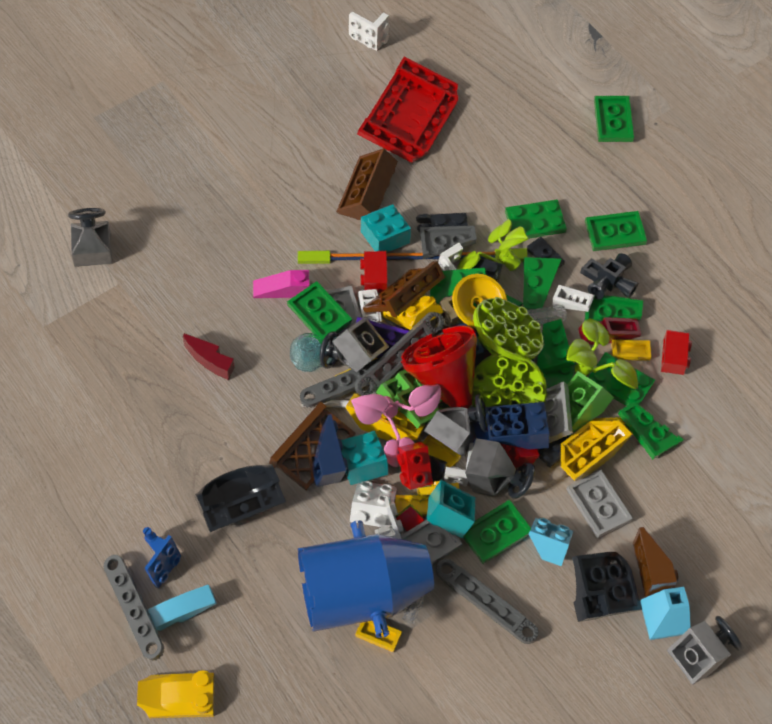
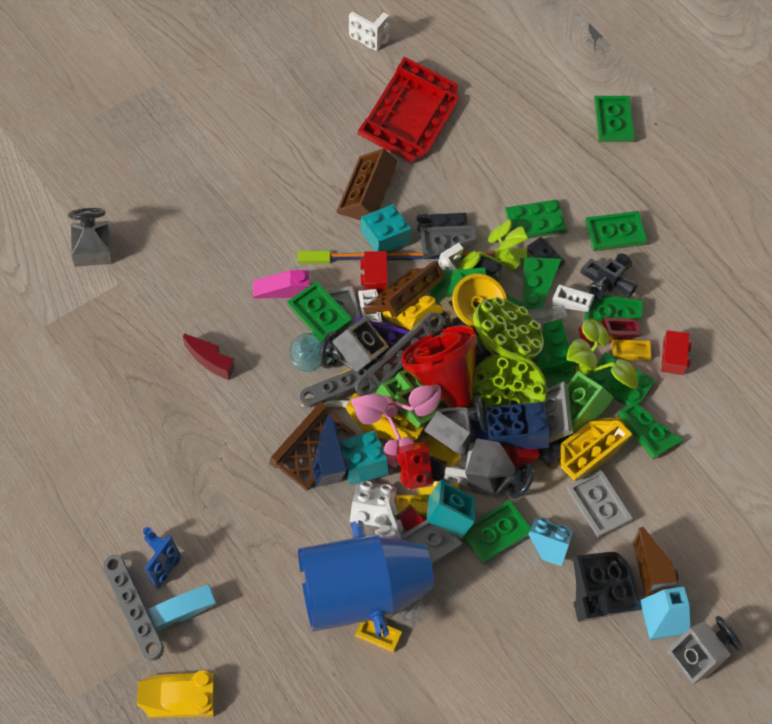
(239, 495): black piece -> none
(487, 601): dark grey plate -> none

